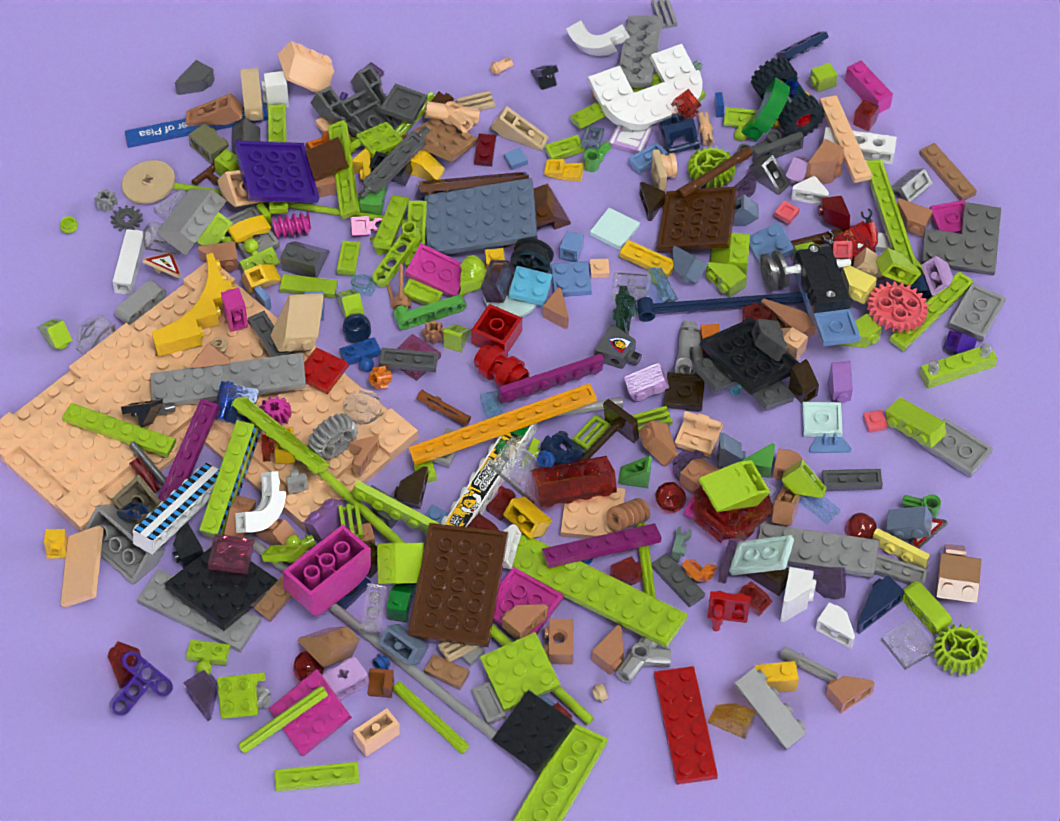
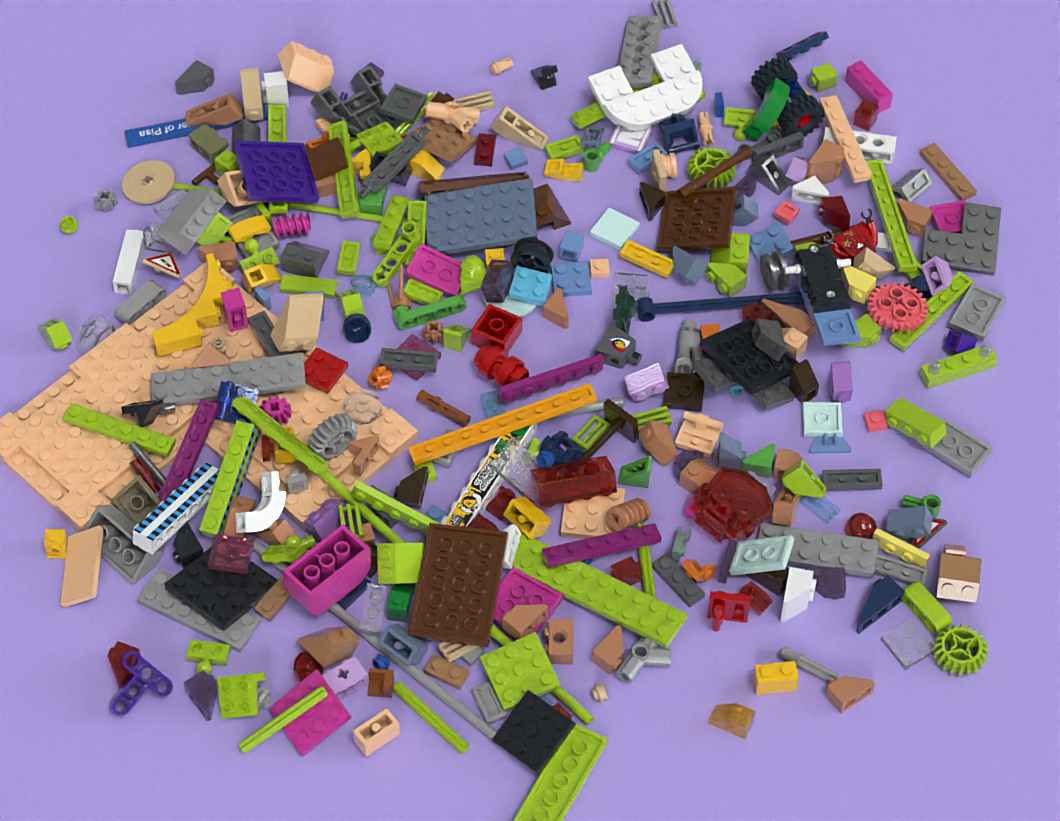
(133, 215): dark grey gear -> none
(133, 511): dark blue plate -> none
(316, 776): lime tile -> none
(361, 225): plate -> none
(362, 353): blue plate -> none
(597, 44): white arch -> none
(661, 283): clear light blue plate -> none
(670, 497): clear red hair -> none
(685, 725): red plate -> none
(687, 104): clear red brick -> none
(735, 486): lime slope -> none
(770, 709): light grey brick -> none
(836, 625): white slope -> none
(843, 249): coral plate -> none
(897, 267): lime slope -> none

